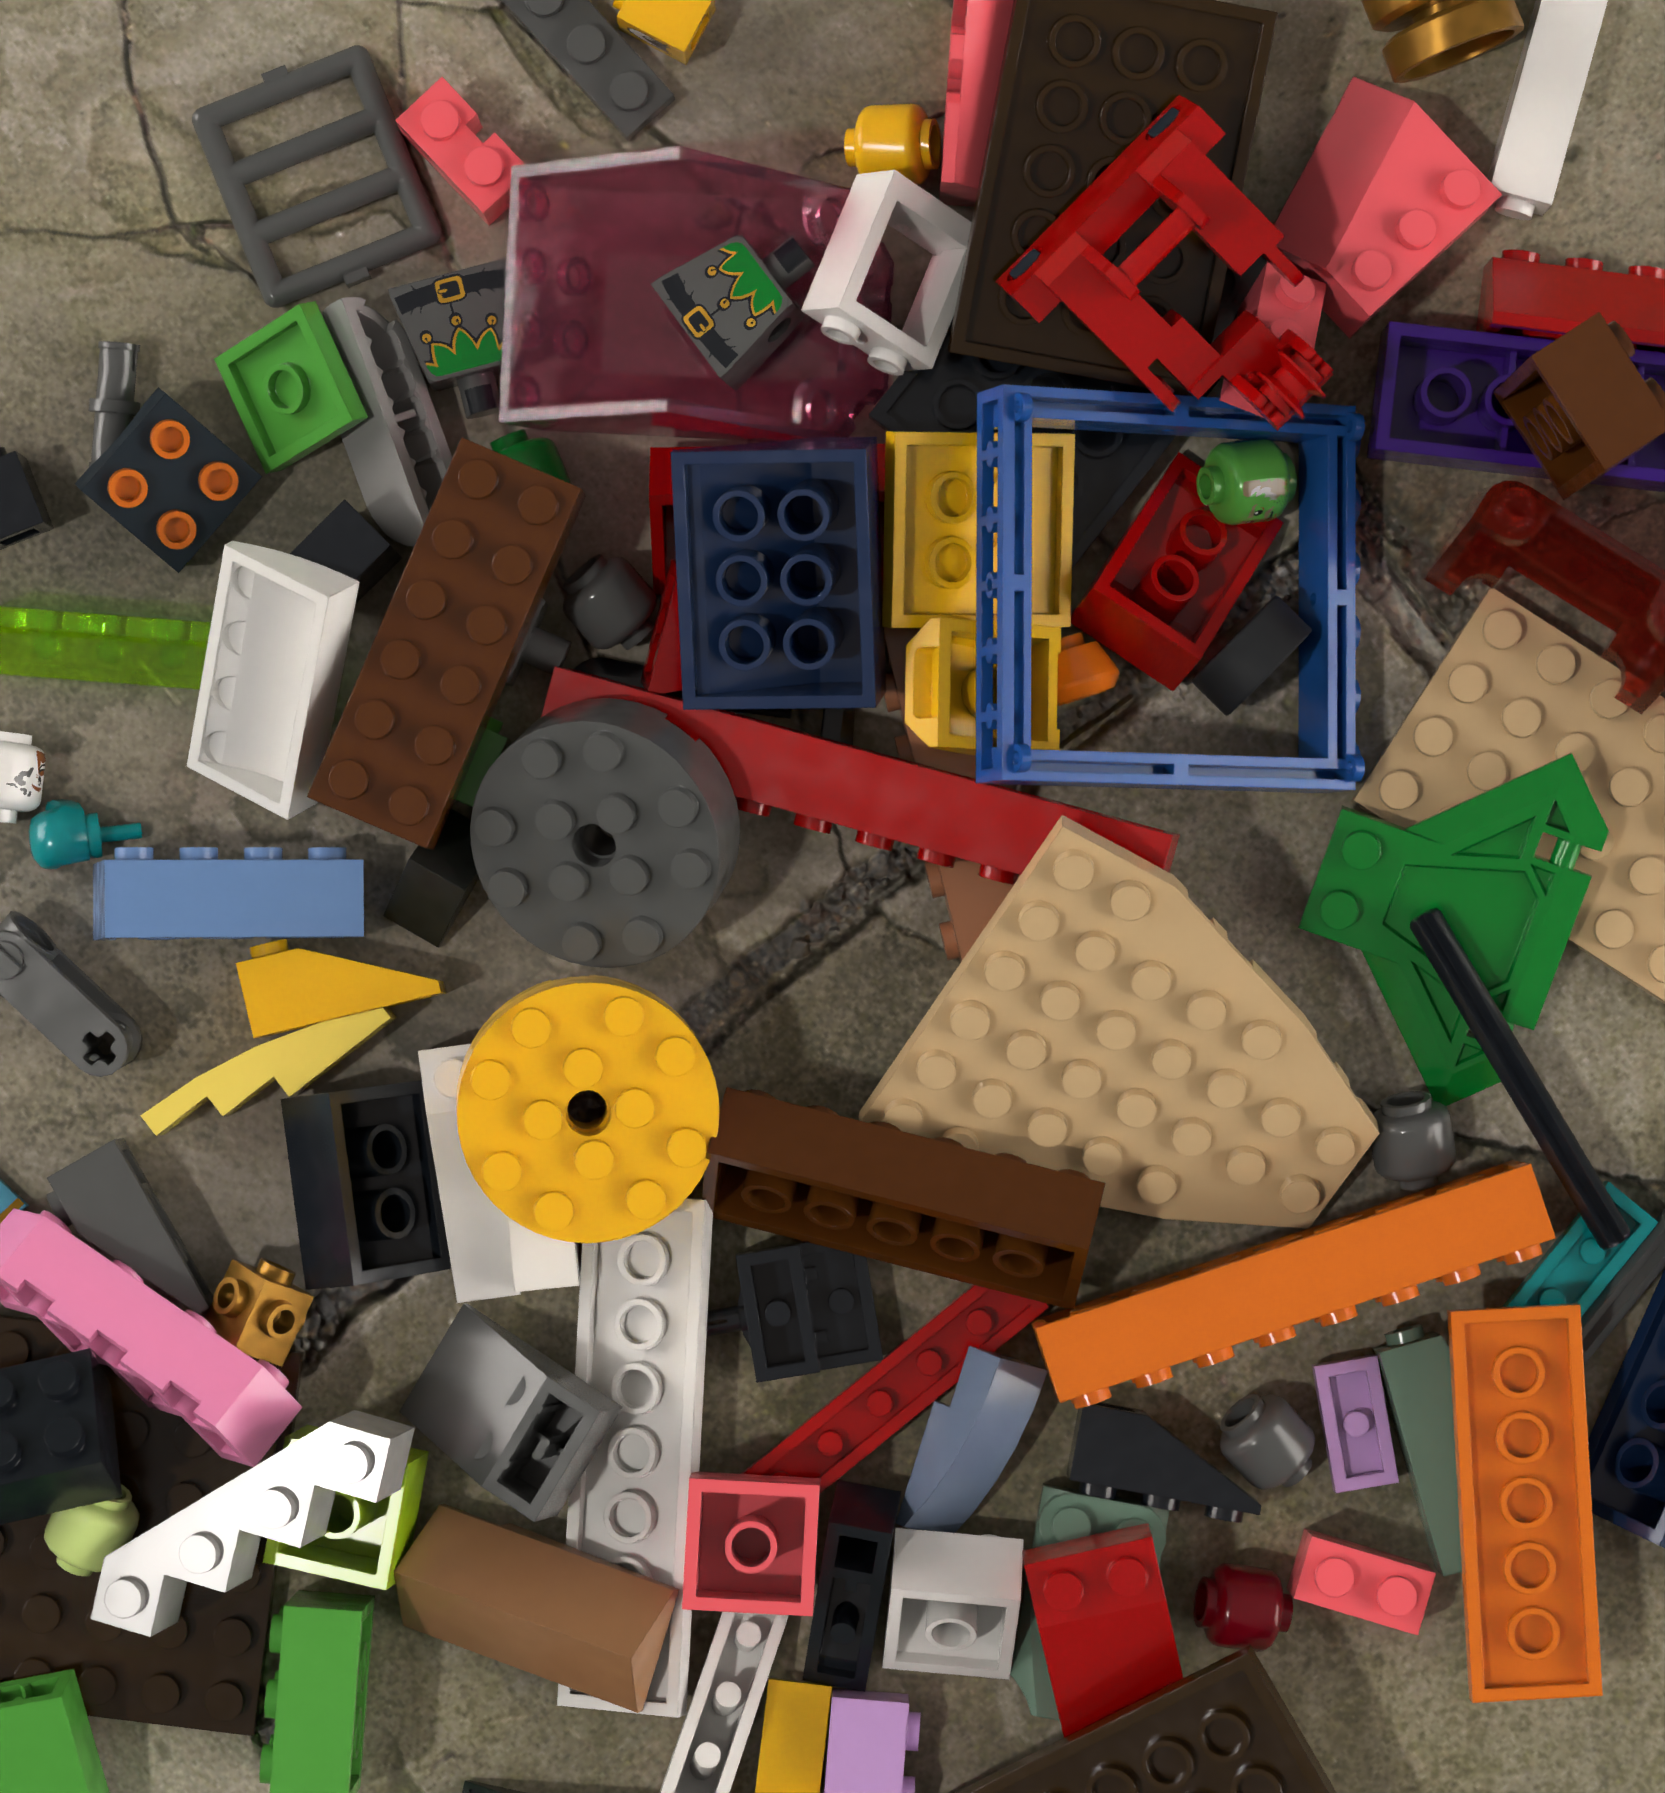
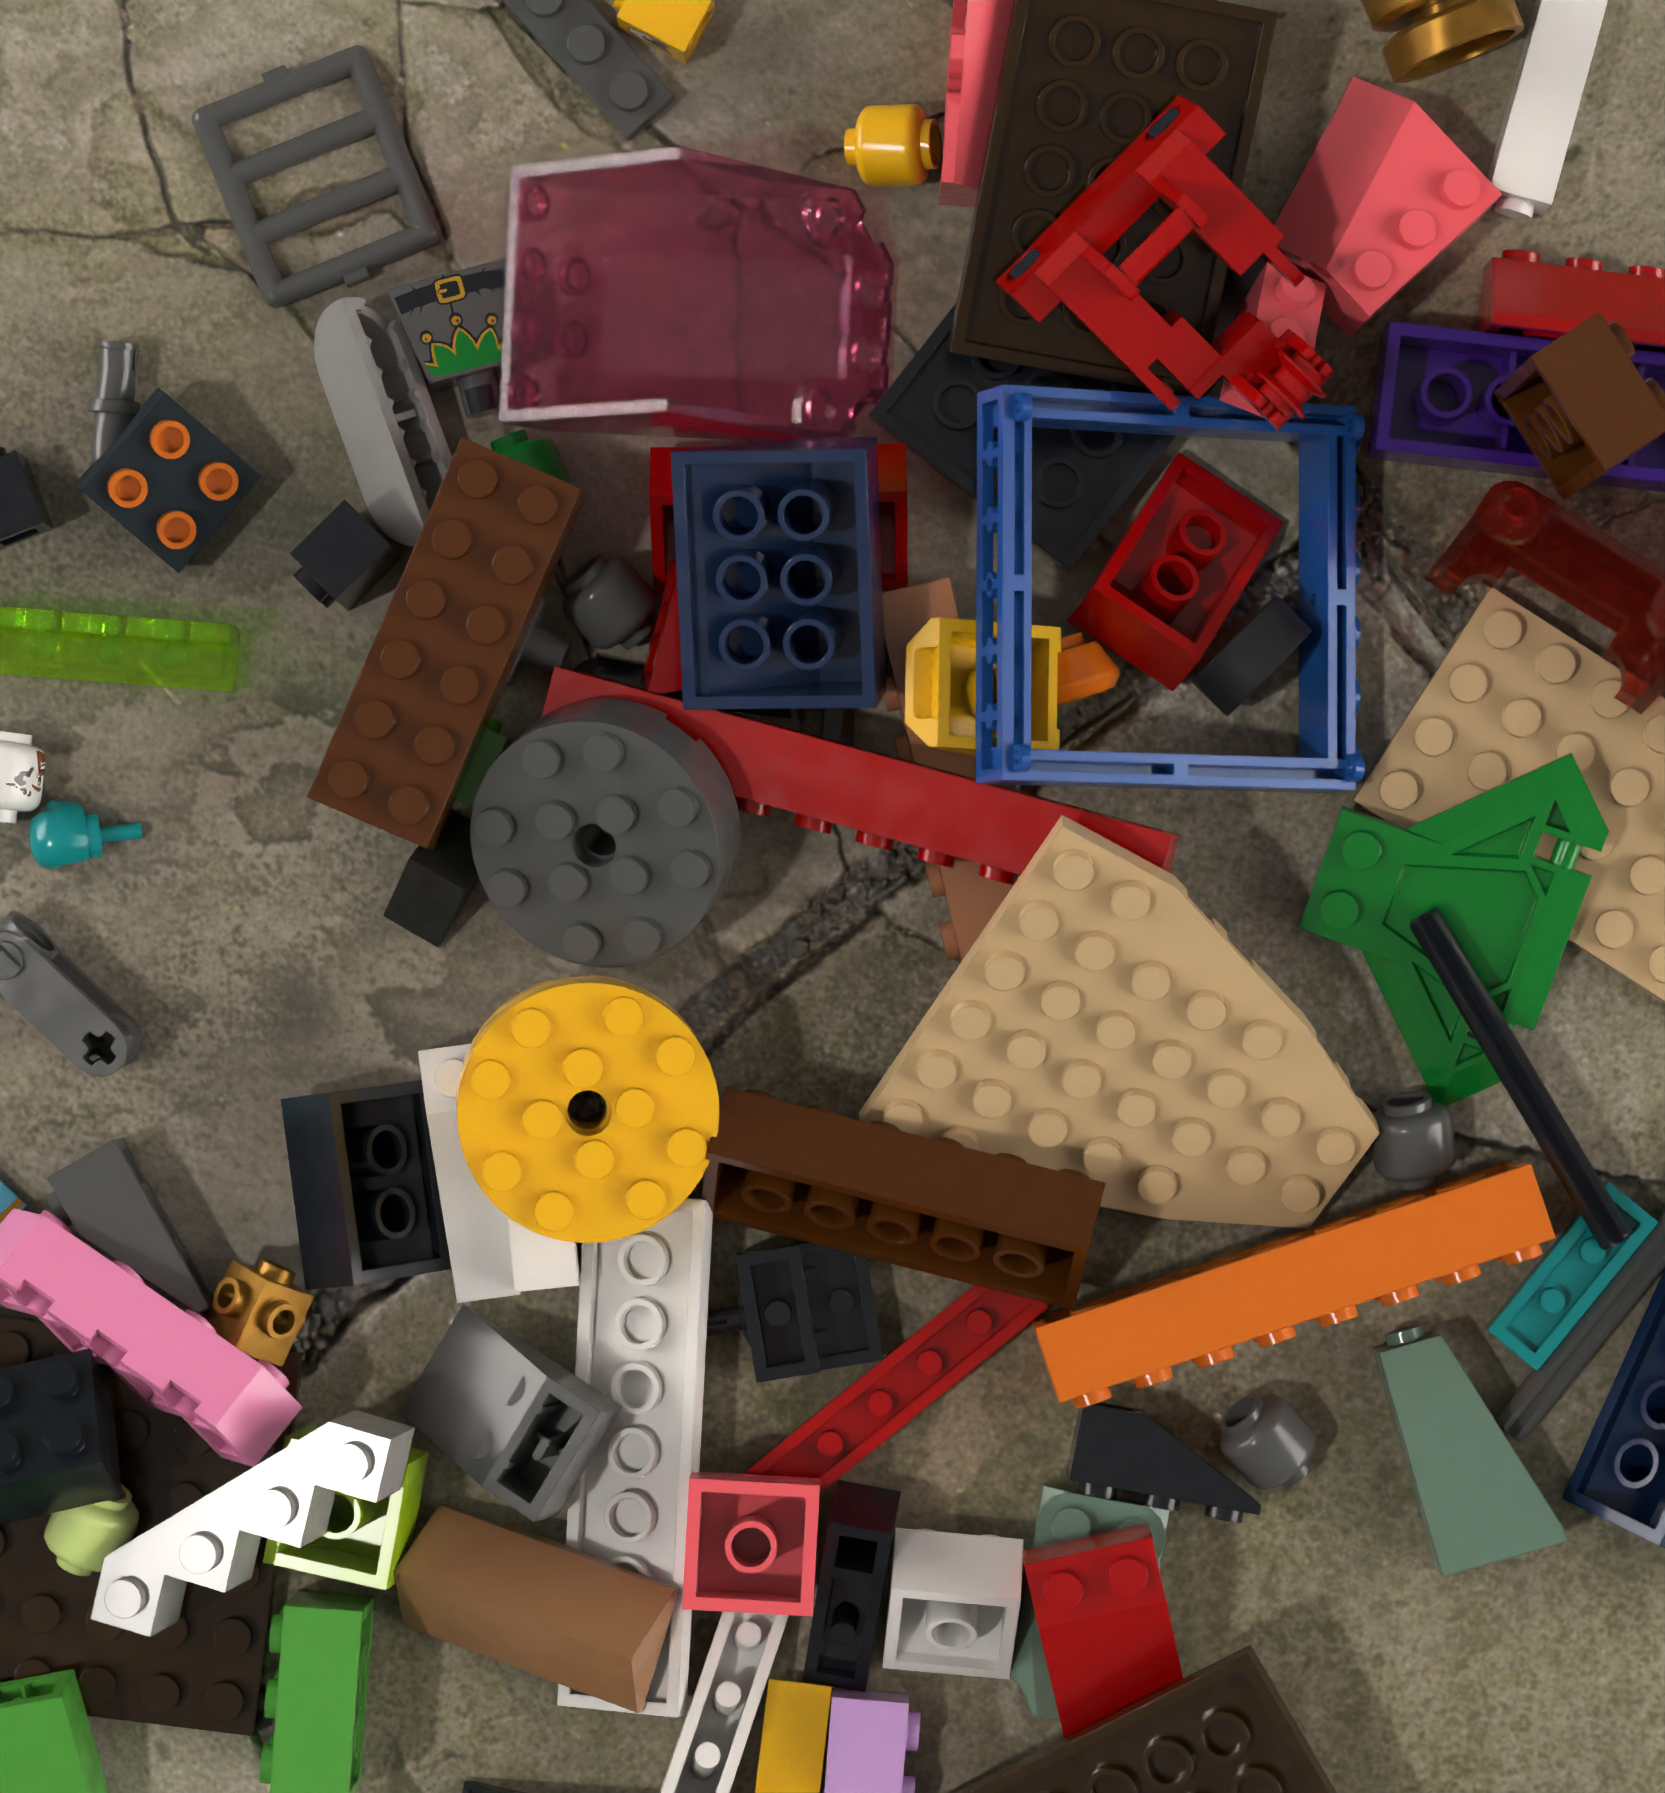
(228, 897): medium blue wedge -> none
(271, 675): white slope -> none
(290, 1060): light yellow slope -> none
(291, 387): bright green plate -> none
(308, 987): yellow slope -> none
(445, 134): coral brick -> none
(736, 303): torso -> none
(831, 300): white window -> none
(934, 527): yellow plate -> none
(969, 1440): sand blue slope -> none
(1242, 1607): dark red head -> none
(1246, 481): bright green head -> none
(1355, 1423): lavender plate -> none
(1361, 1581): coral brick -> none
(1524, 1503): orange plate -> none

